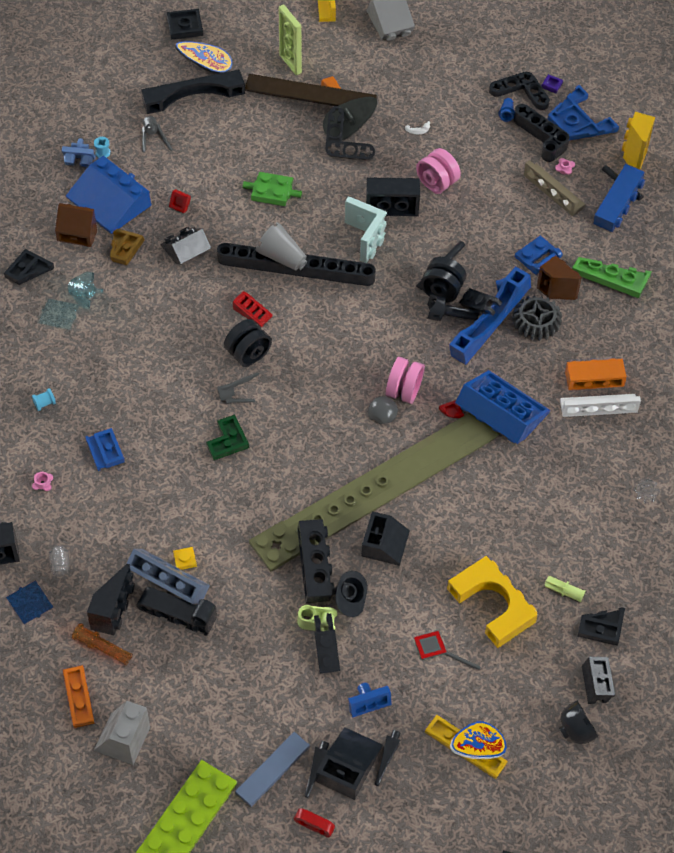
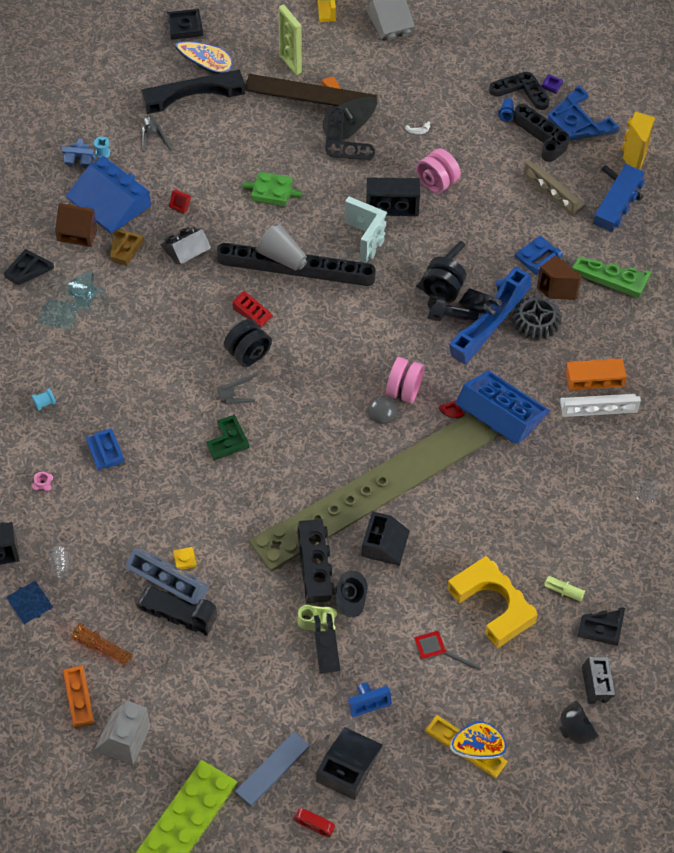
(110, 601): black slope -> none
(319, 755): black piece -> none
(391, 745): black piece -> none
(565, 166): bright pink plate -> none

